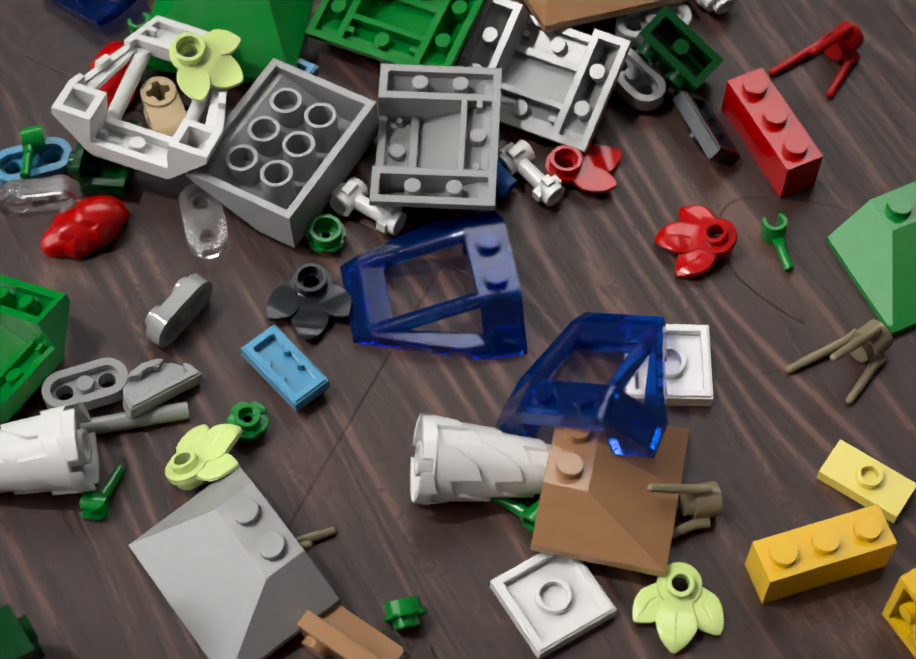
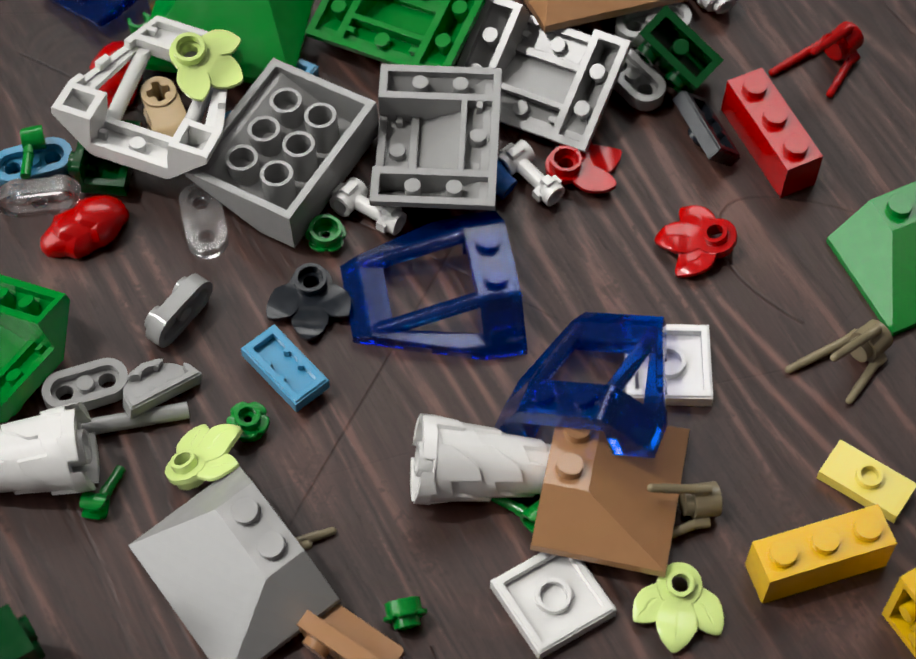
(776, 237): green hand -> none

